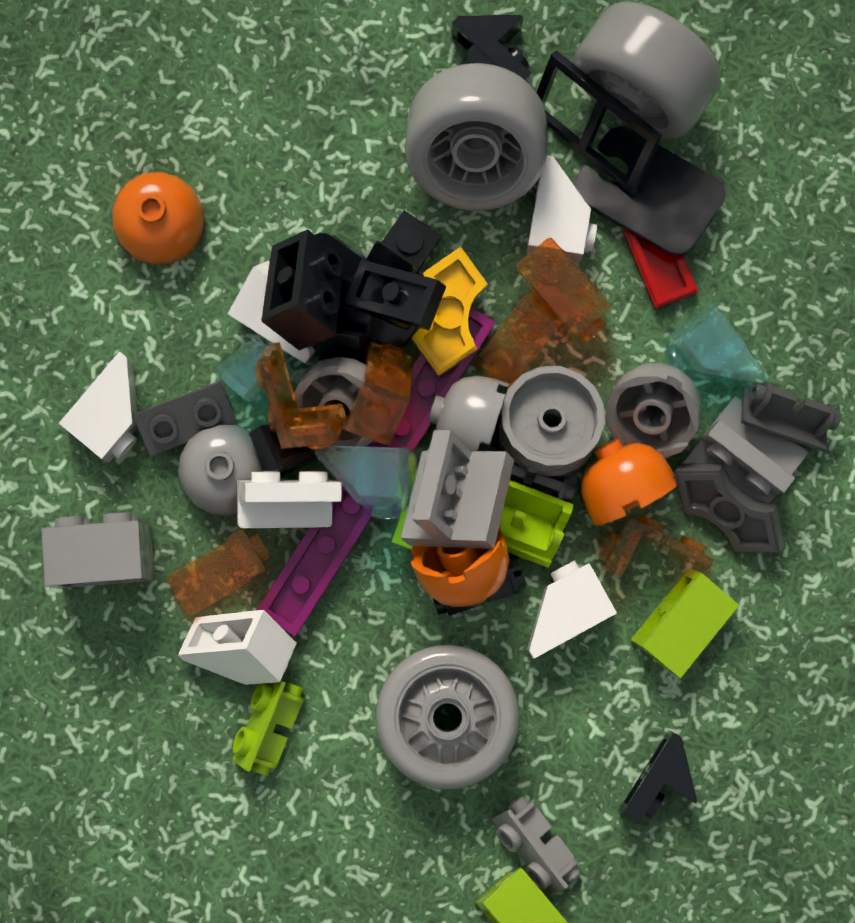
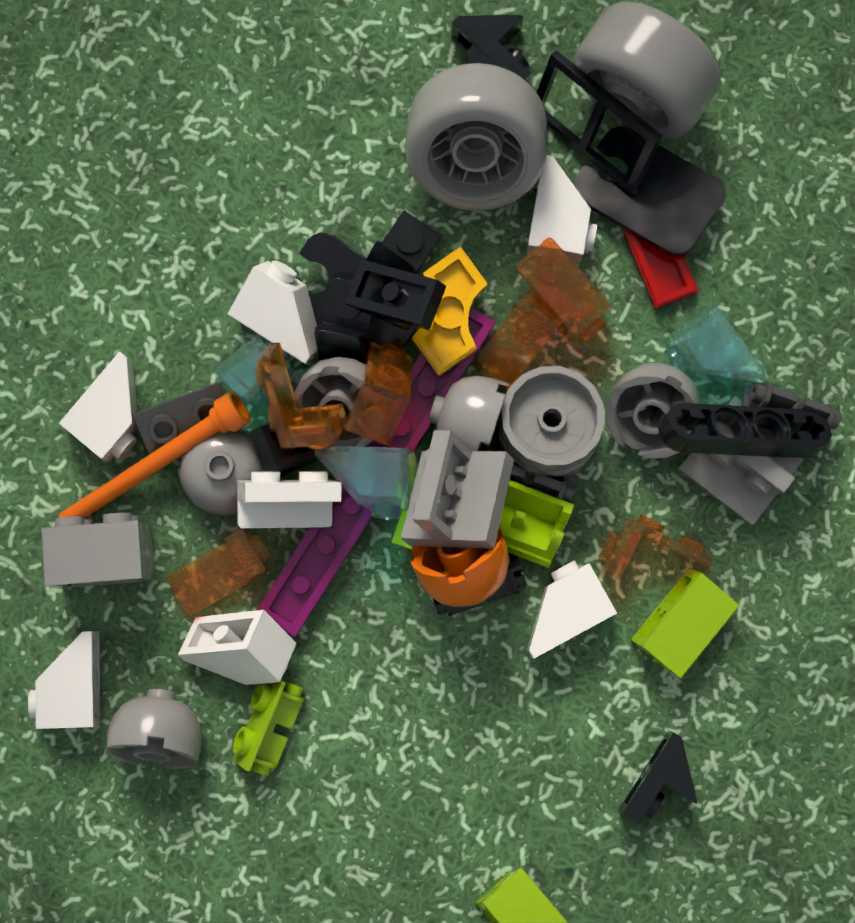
(70, 687): none -> white slope
(155, 731): none -> light grey cylinder
(158, 218): orange cylinder -> none
(226, 415): none -> orange piece
(303, 290): black brick -> none
(447, 756): light grey wheel -> none
(547, 864): light grey hinge -> none
(624, 479): orange cylinder -> none
(743, 422): none -> black beam
(747, 522): dark grey tile -> none

